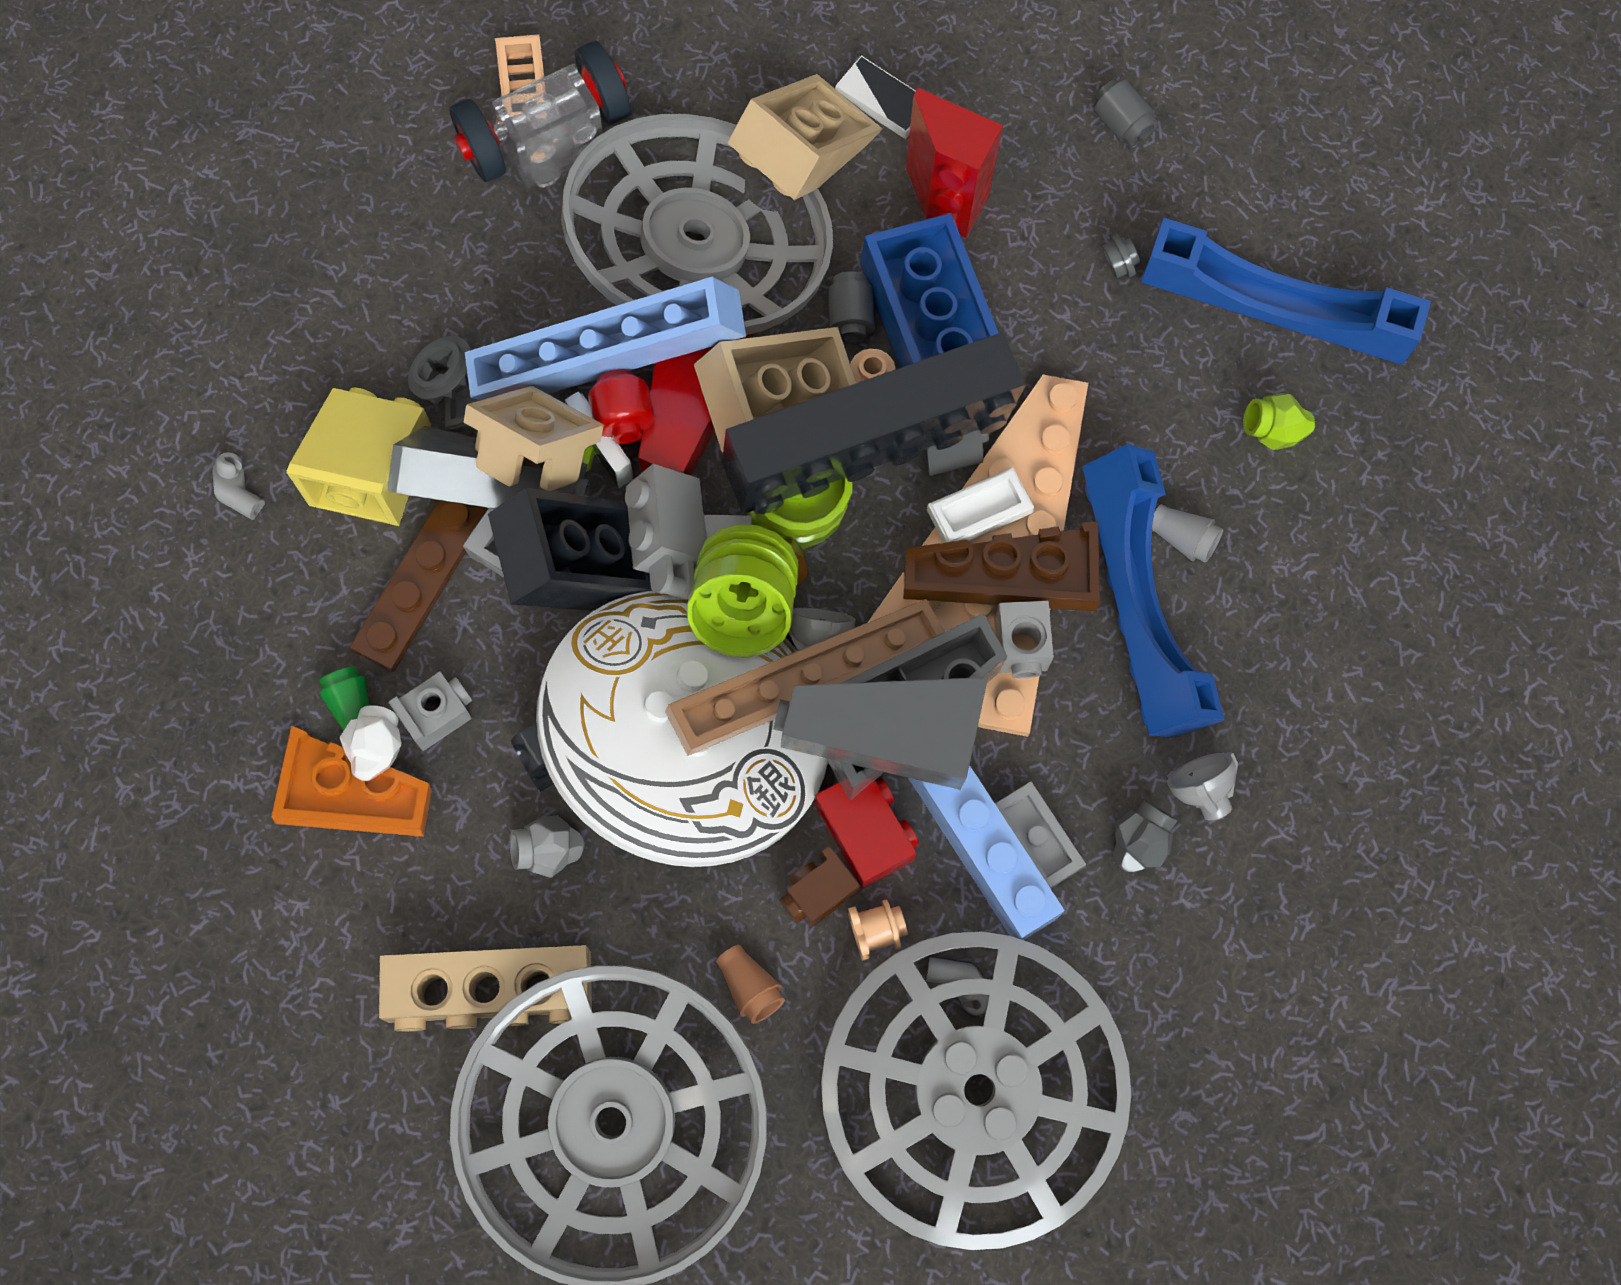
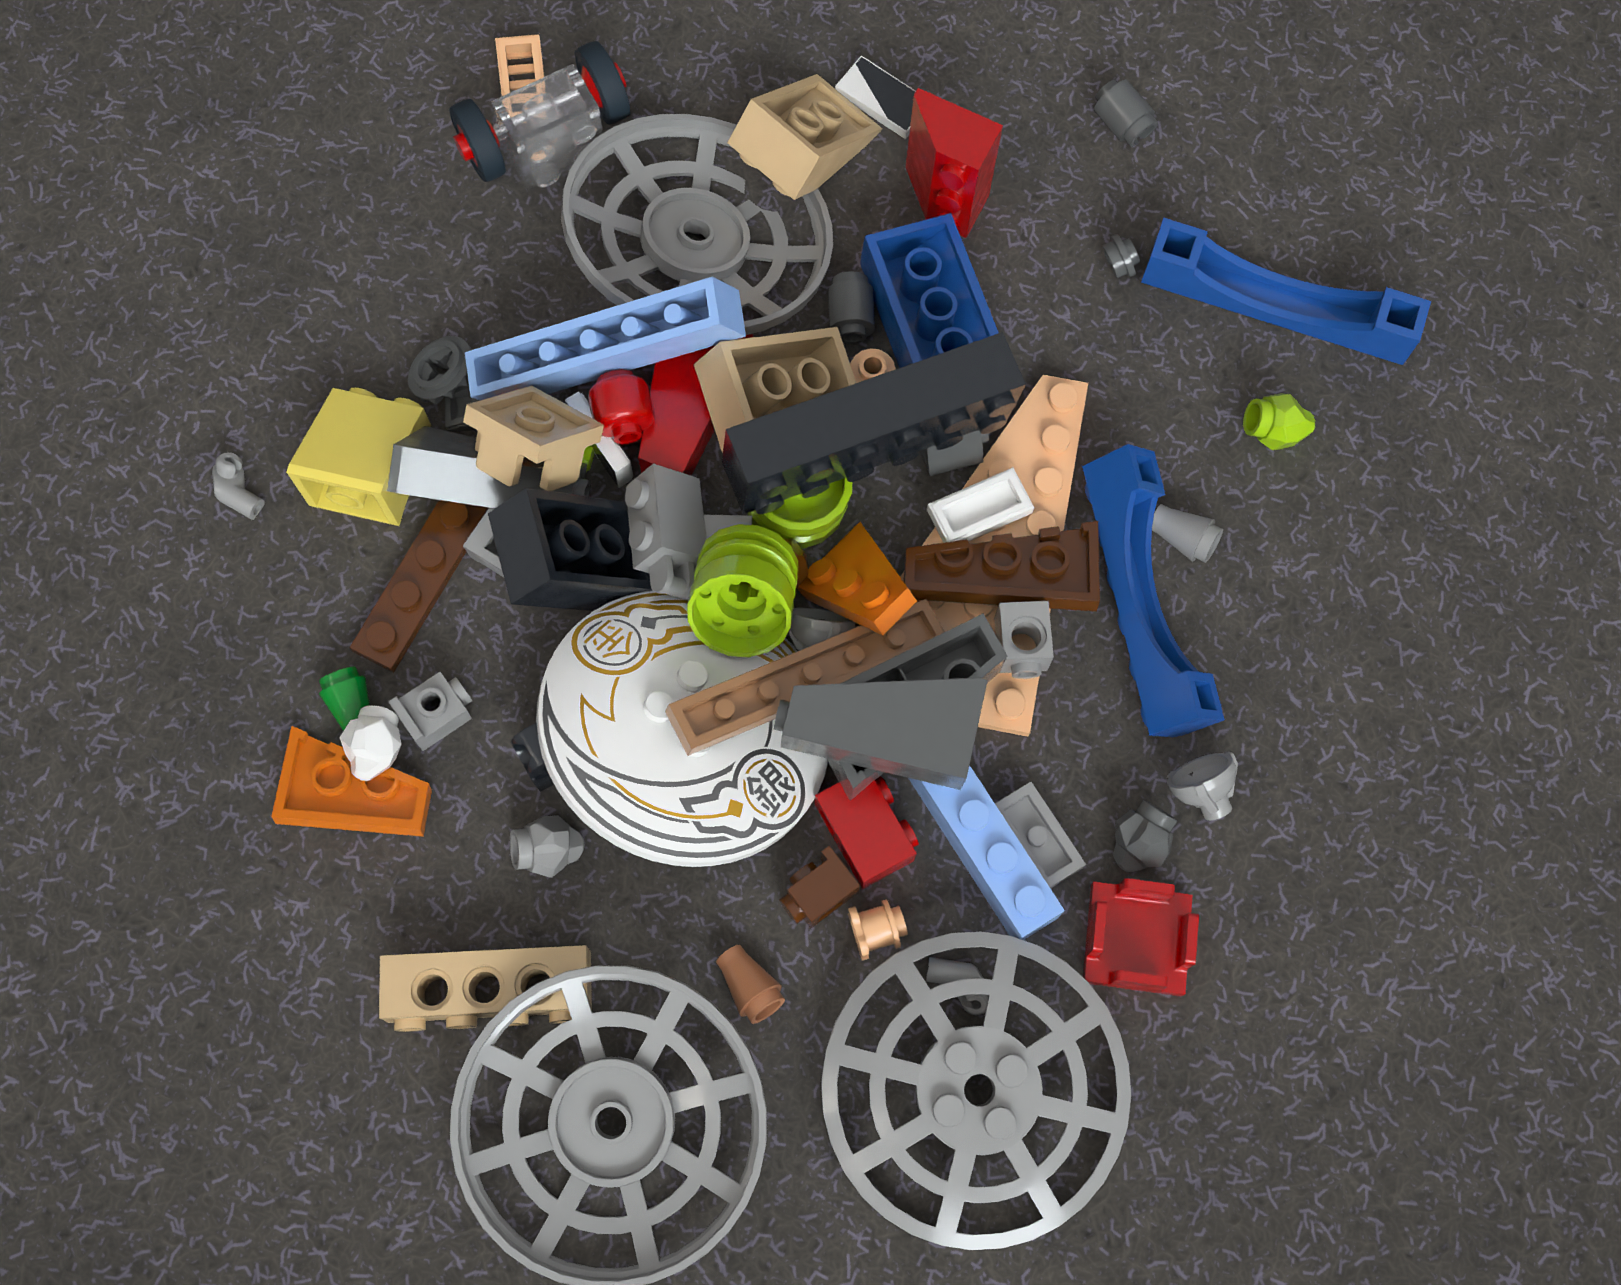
(858, 583): none -> orange wing
(1140, 937): none -> red panel

